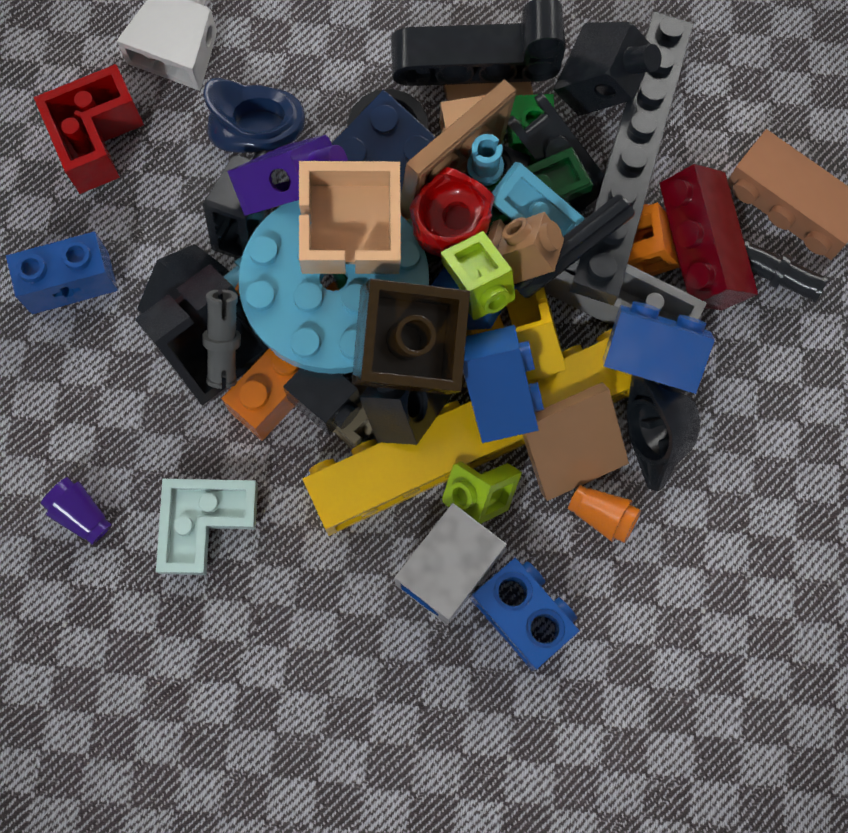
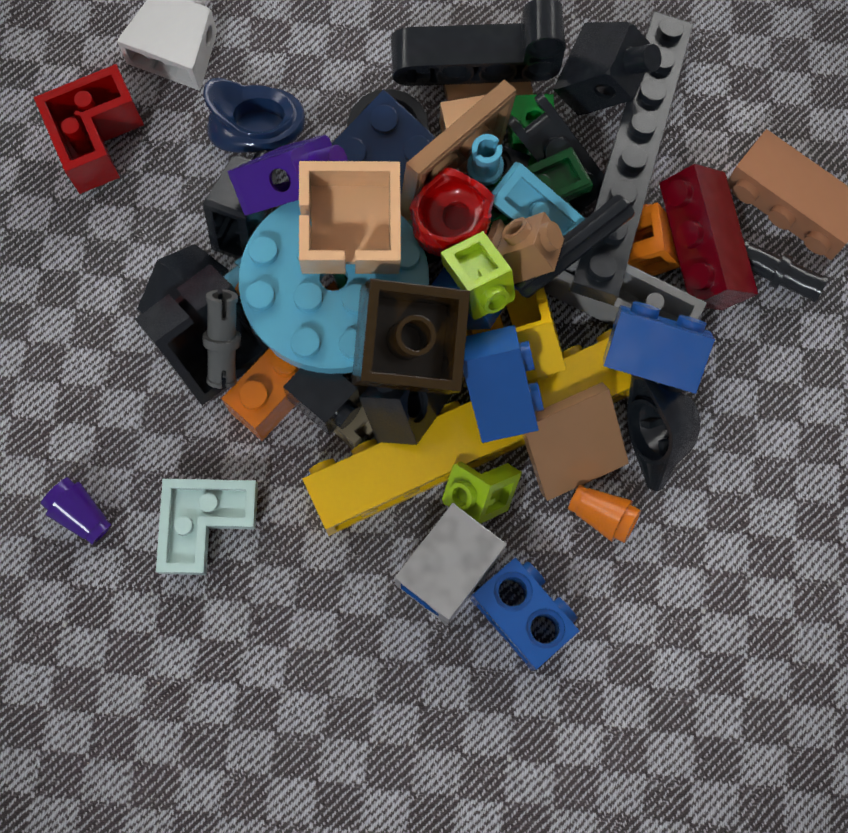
(61, 273): blue brick -> none

